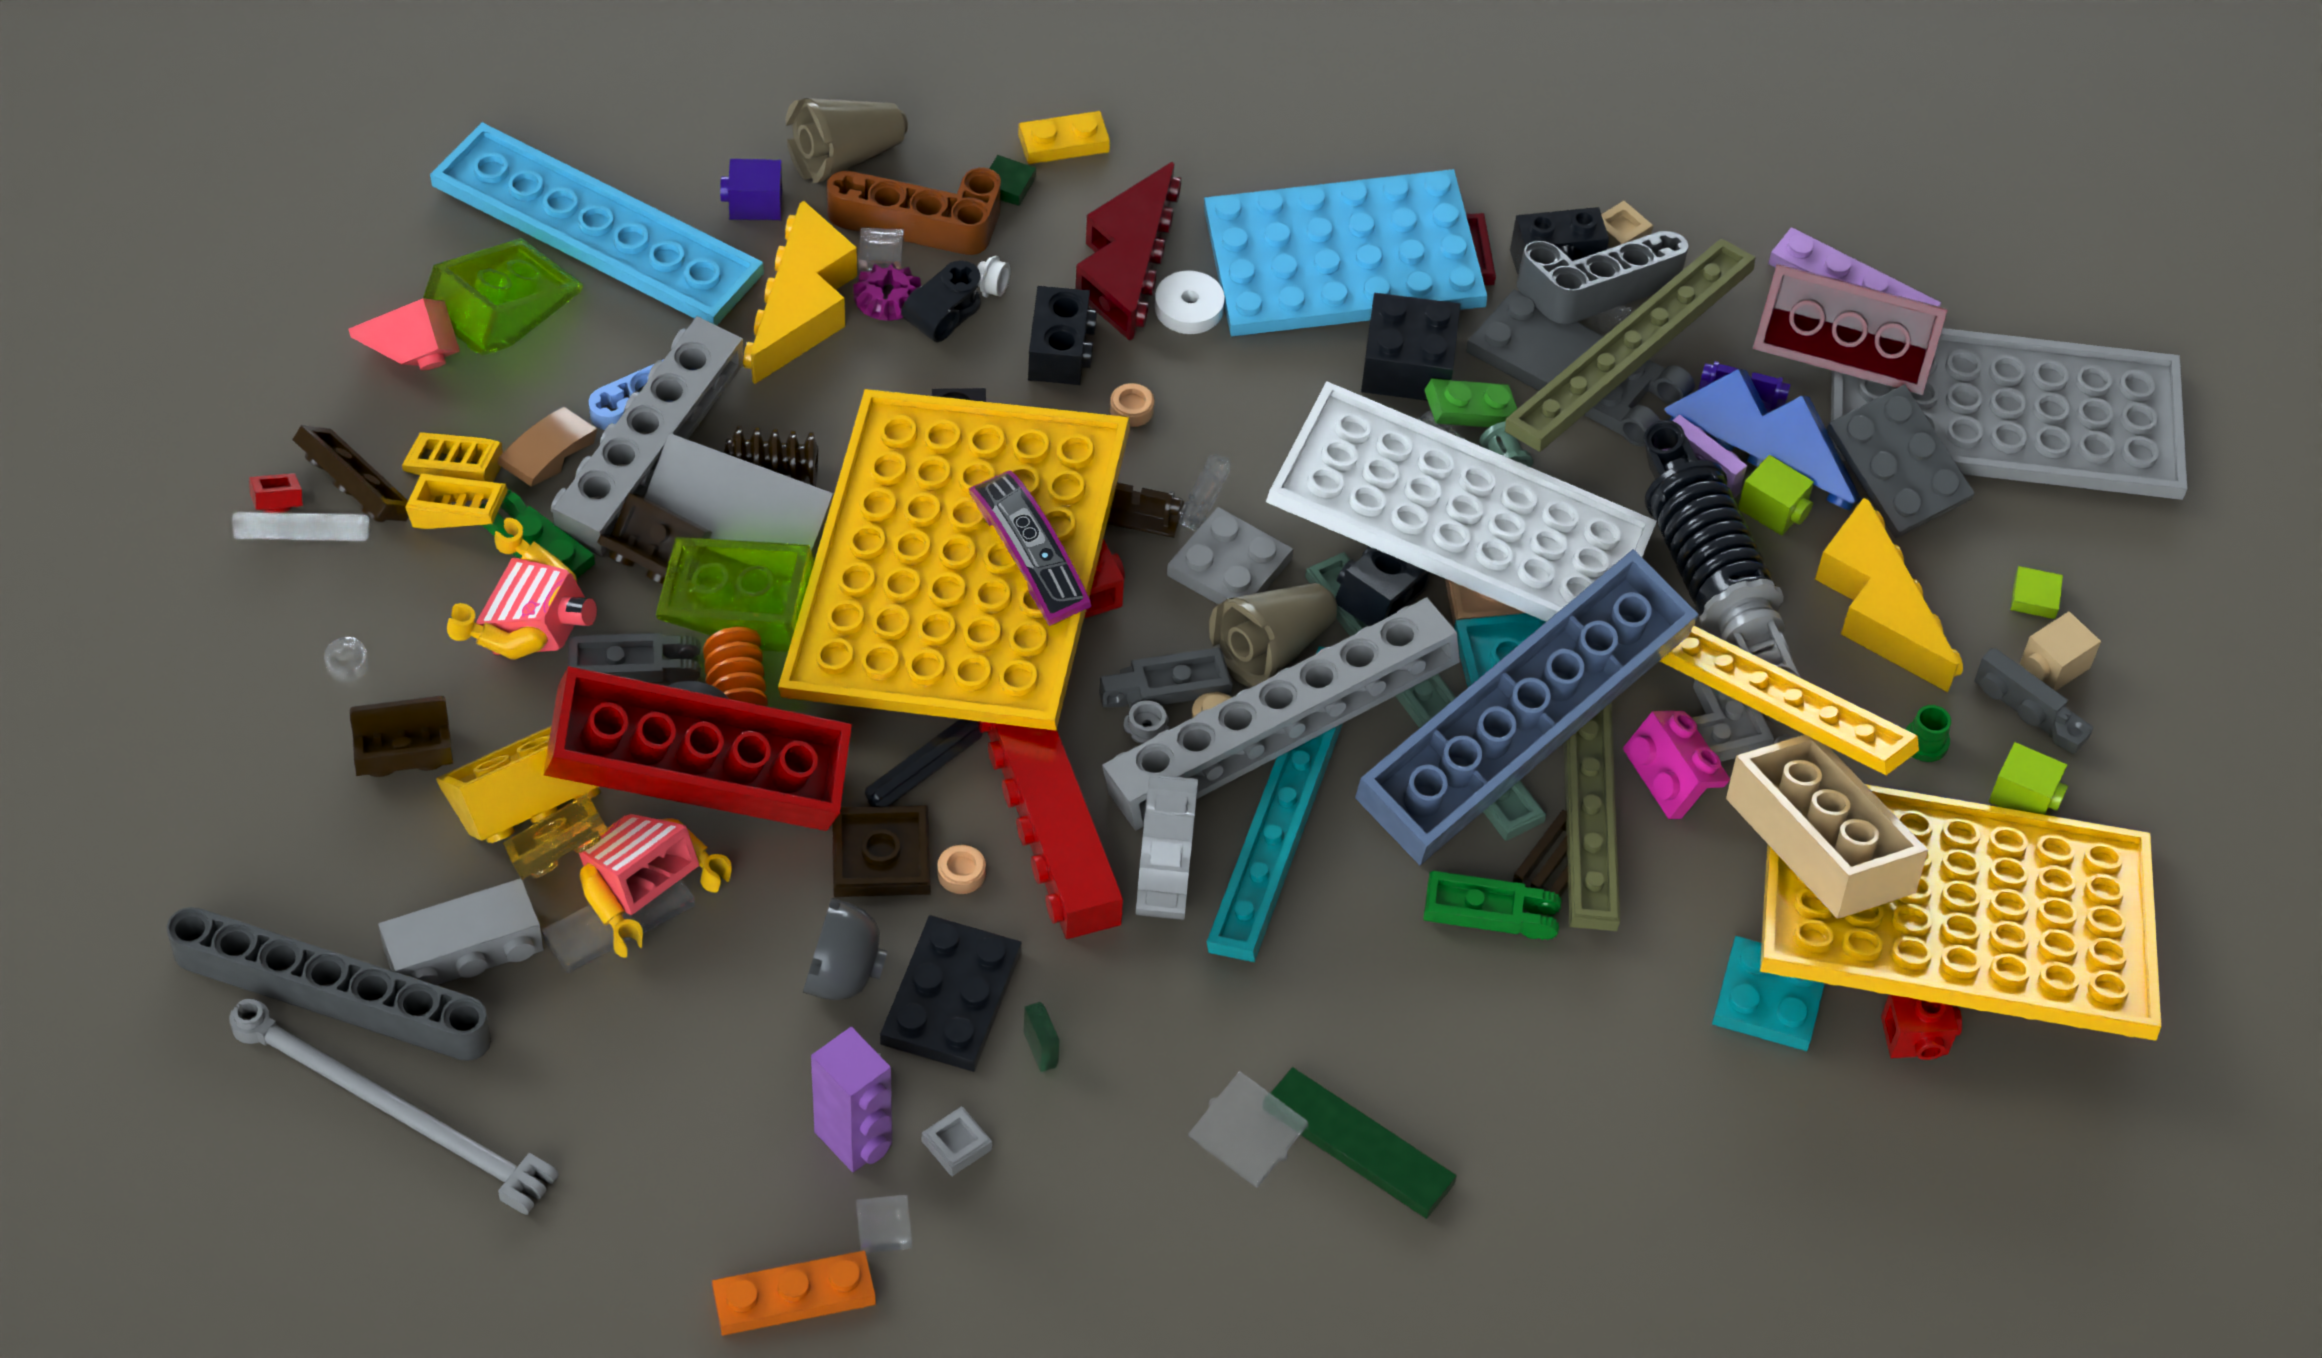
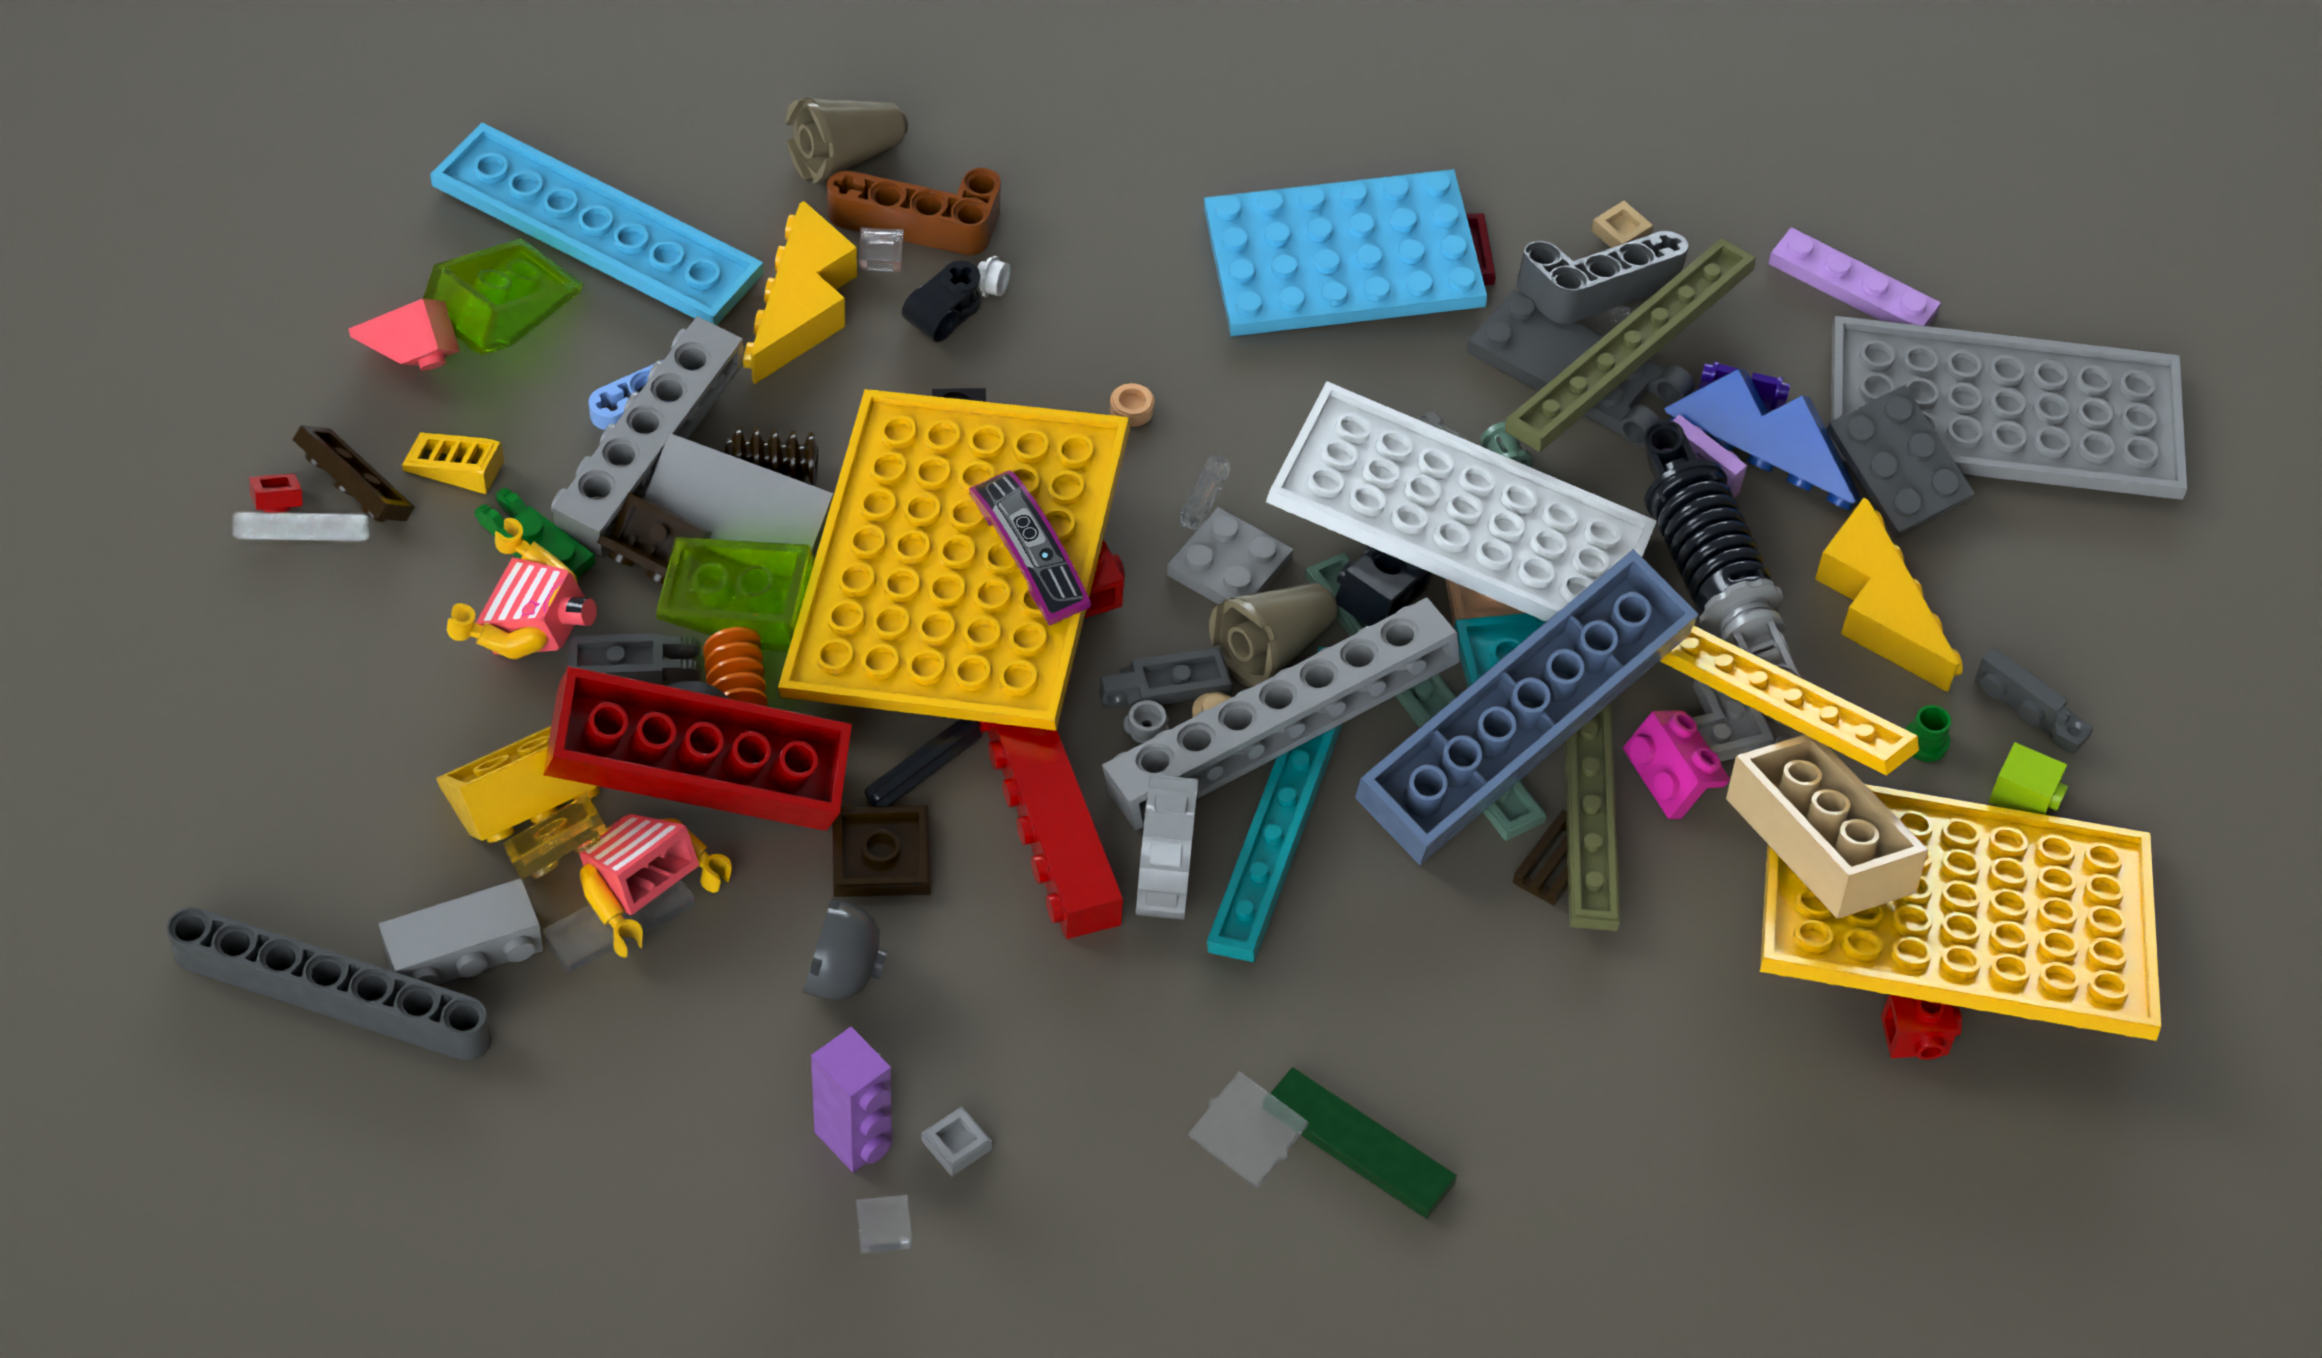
(339, 650): clear bush -> none
(401, 736): dark brown bracket -> none
(432, 498): yellow slope -> none
(515, 1177): light grey hinge -> none
(543, 447): medium nougat slope -> none
(753, 189): dark purple brick -> none
(793, 1292): orange plate -> none
(869, 293): magenta gear -> none
(951, 993): black plate -> none
(961, 869): light nougat tile -> none
(1015, 178): dark green tile -> none
(1041, 1036): clear green tile -> none
(1059, 335): black brick -> none
(1064, 137): yellow plate -> none
(1126, 246): dark red slope -> none
(1145, 510): dark brown hinge -> none
(1186, 287): white piece -> none
(1409, 345): black brick -> none
(1469, 402): bright green plate -> none
(1491, 905): green hinge -> none
(1573, 231): black brick -> none
(1764, 1002): teal plate -> none
(1776, 495): lime brick -> none
(1850, 328): slope -> none
(2036, 592): lime tile -> none
(2060, 651): tan brick -> none

